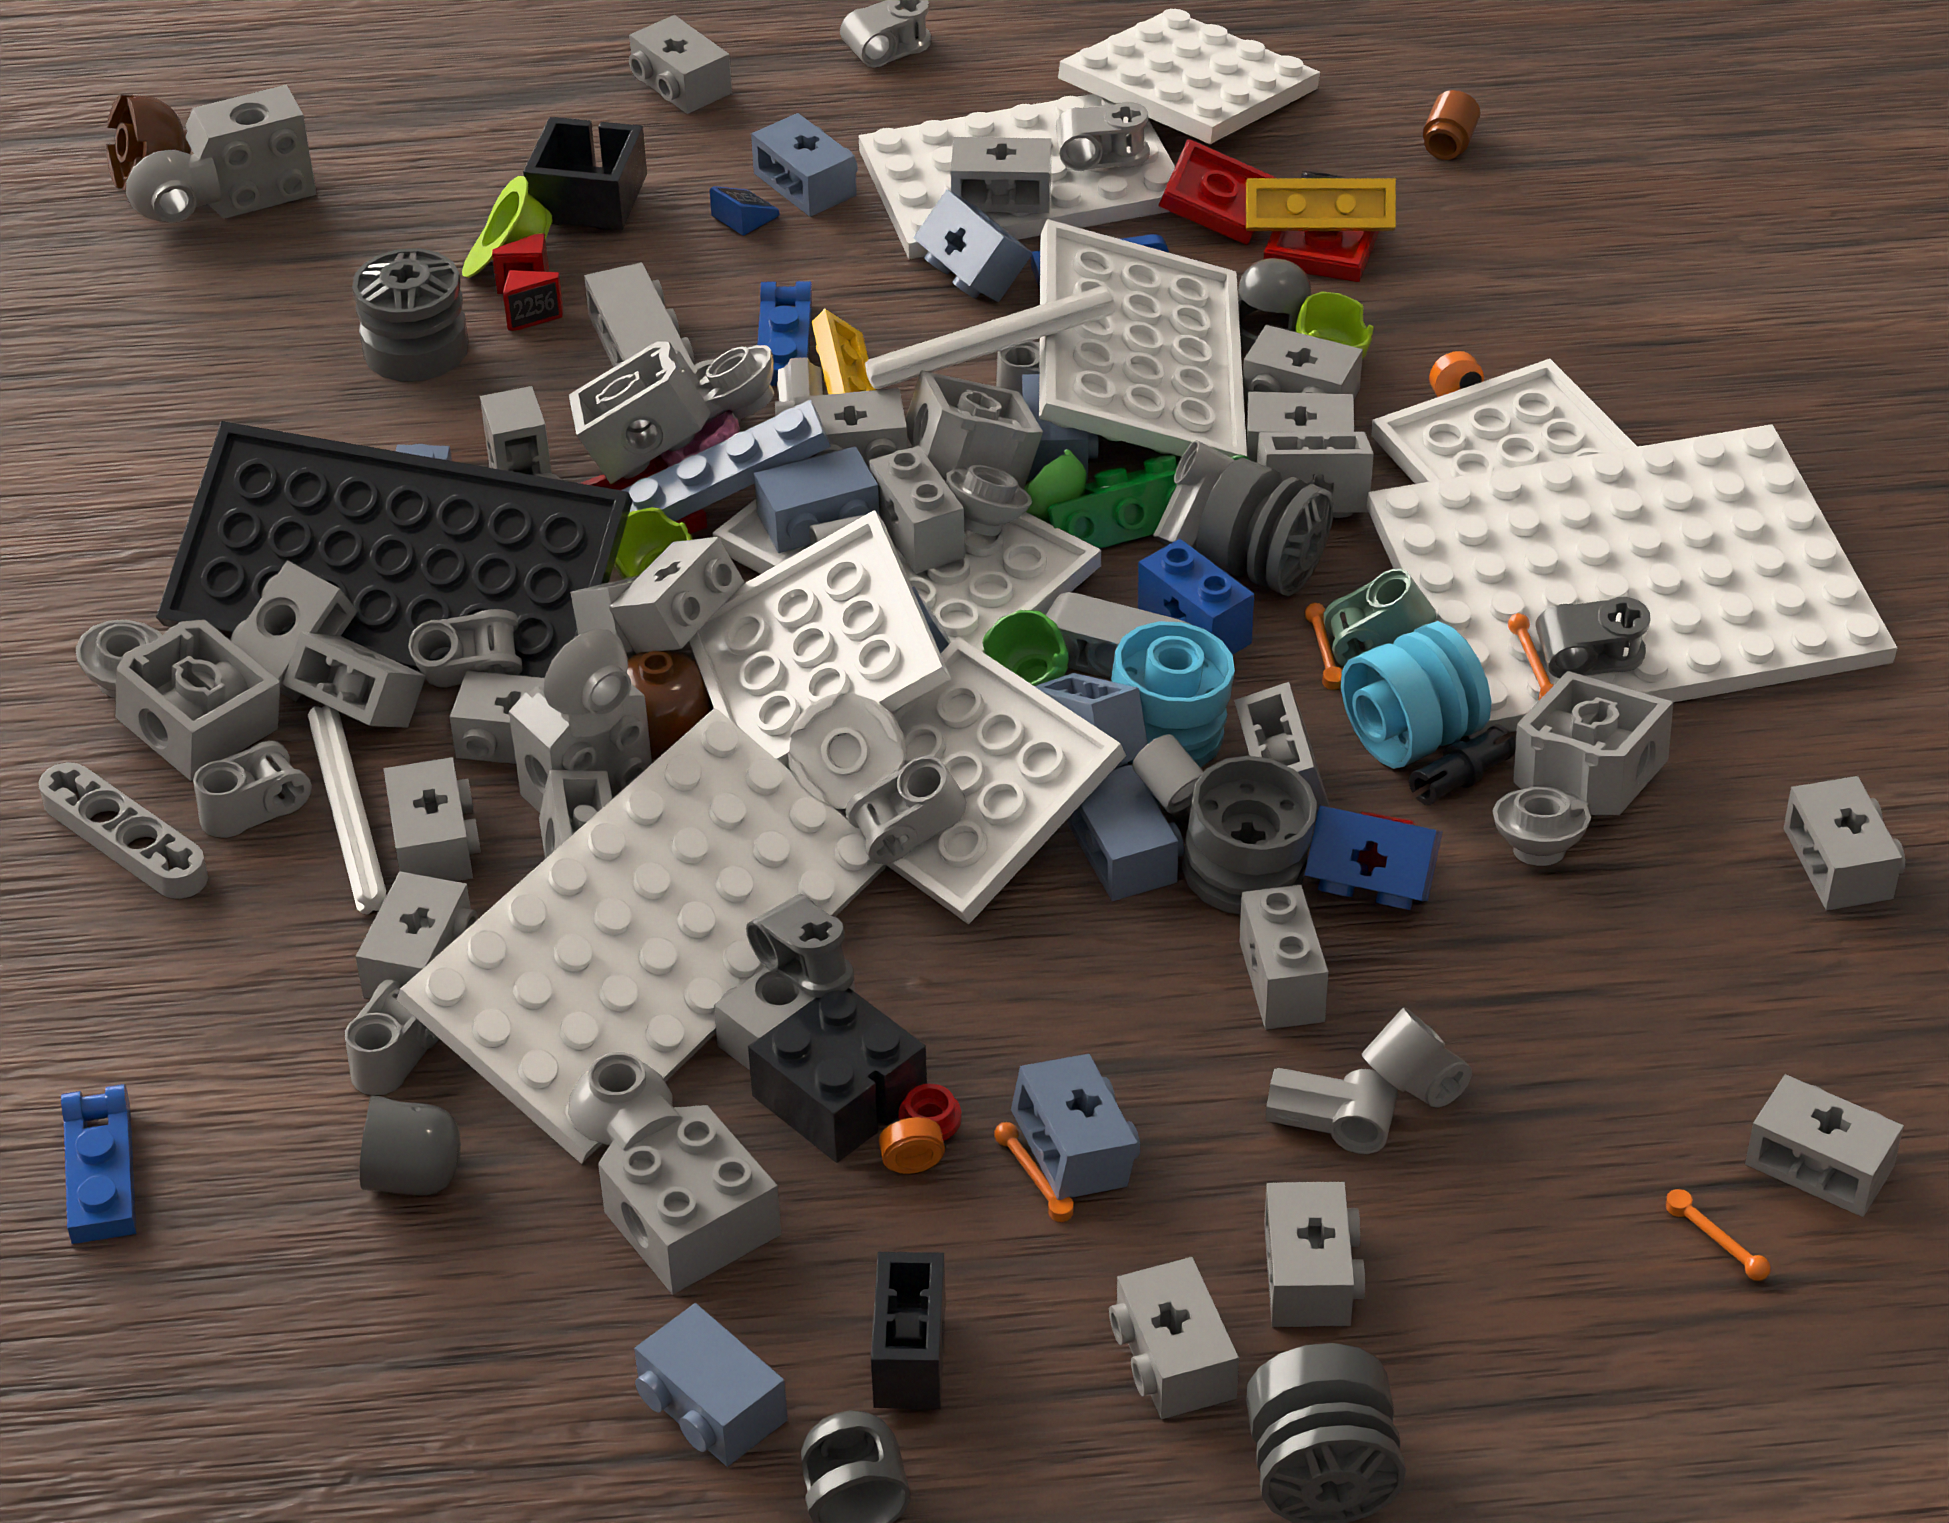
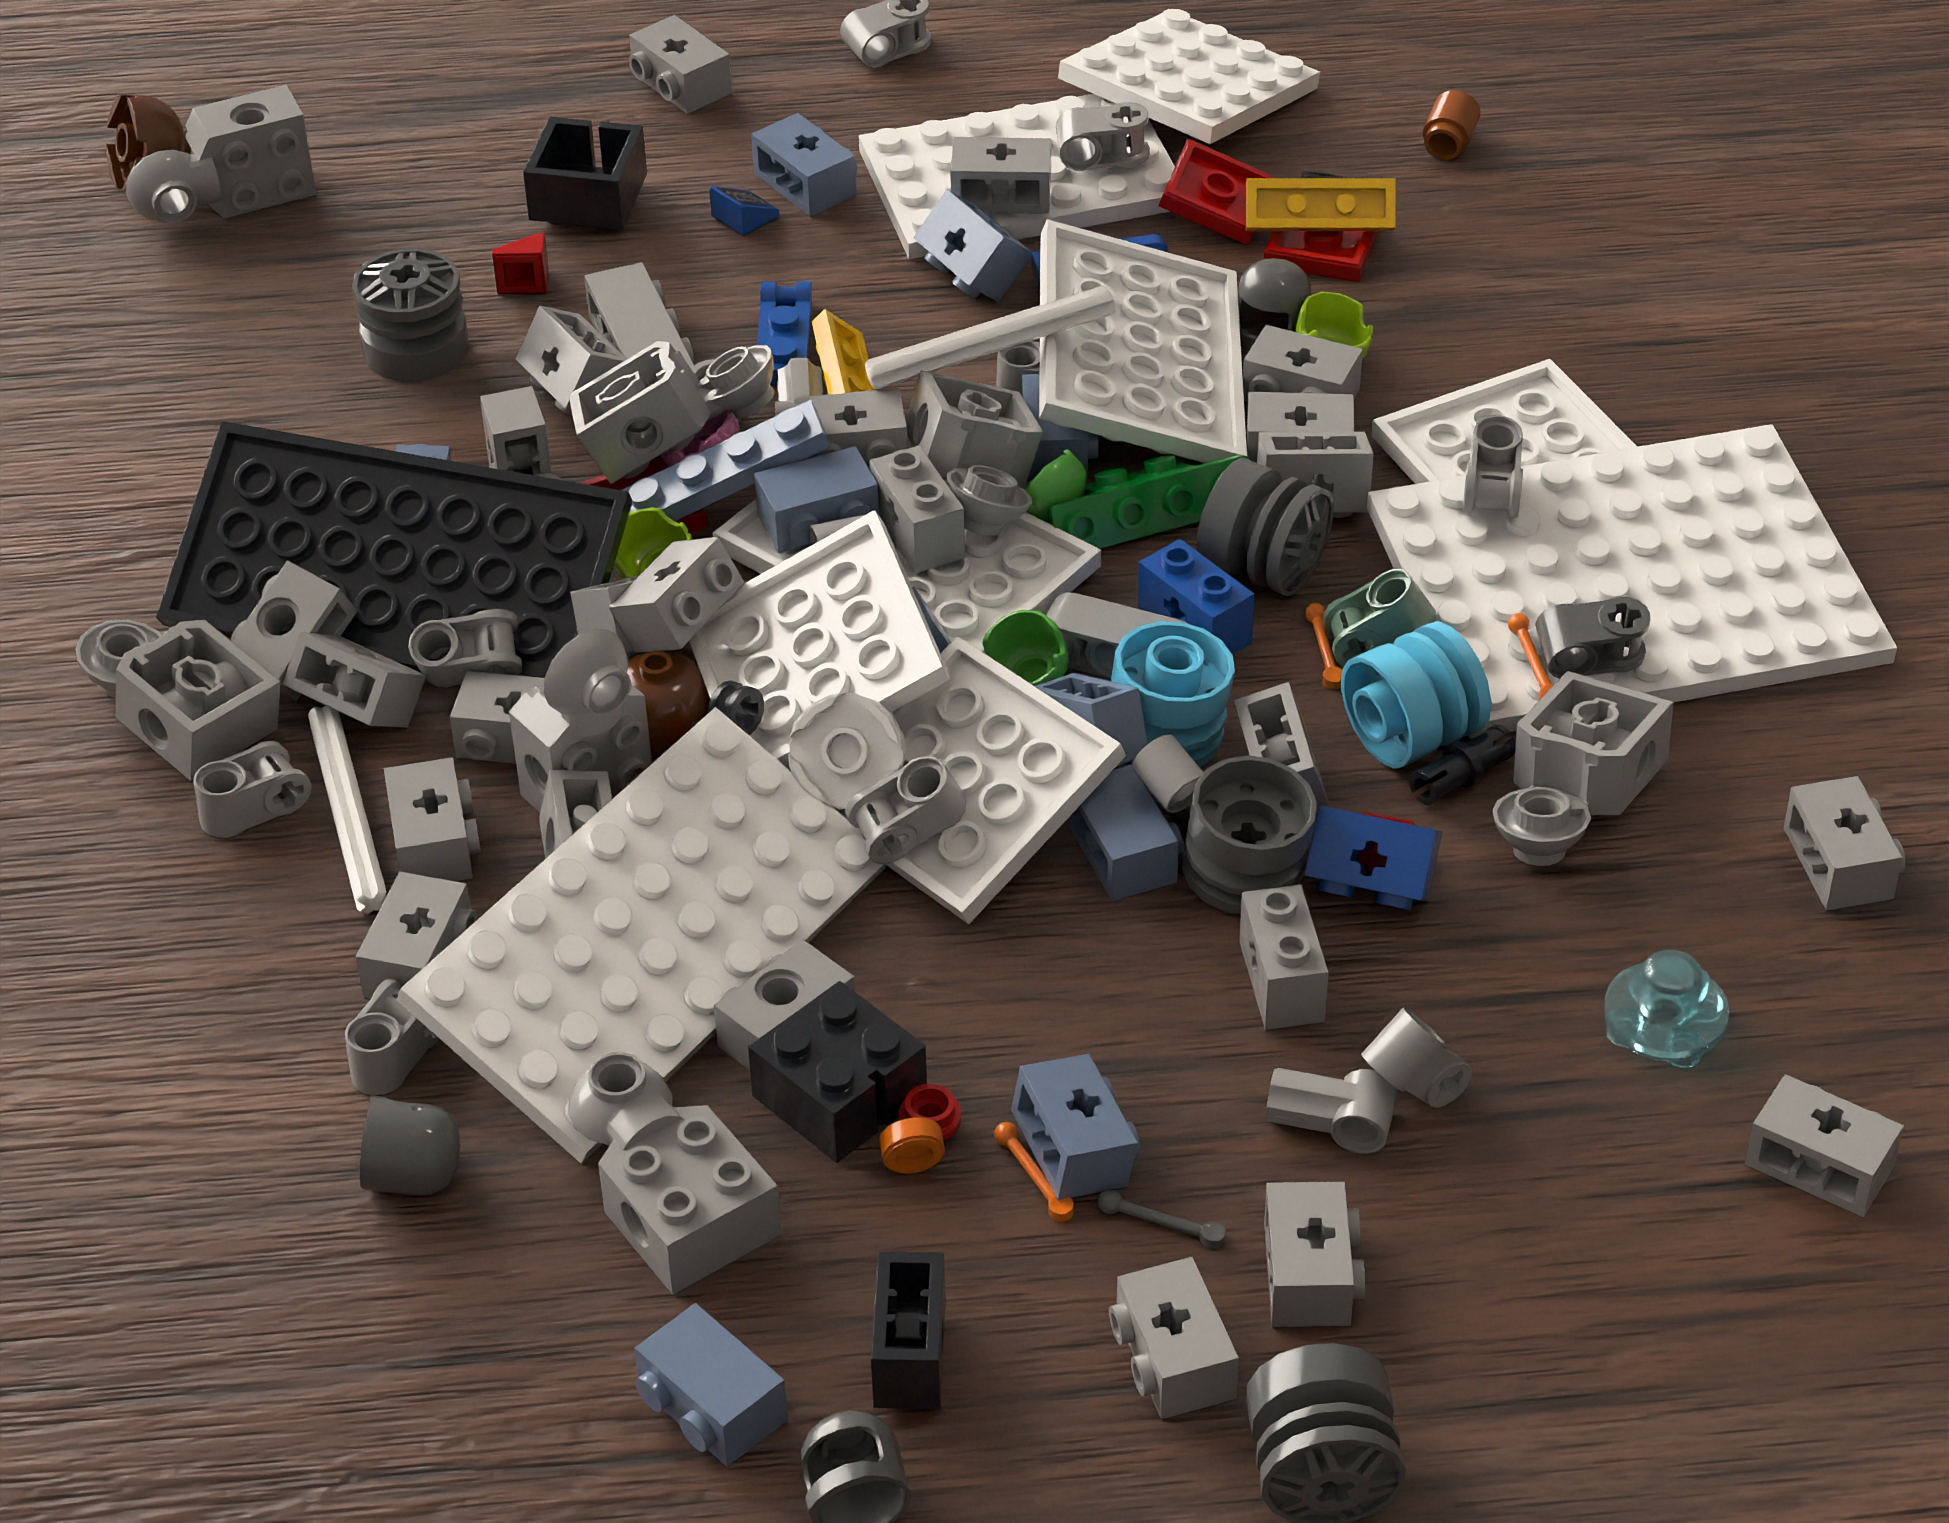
(99, 1165): blue plate -> none
(132, 822): light grey beam -> none
(511, 219): lime piece -> none
(532, 298): slope -> none
(565, 353): none -> light grey brick
(740, 704): none -> black bush
(802, 946): dark grey piece -> none
(1195, 479): light grey piece -> none
(1211, 1234): none -> dark grey hinge
(1454, 373): orange tile -> none
(1495, 466): none -> light grey piece
(1666, 1009): none -> clear light blue plate
(1680, 1205): orange hinge -> none

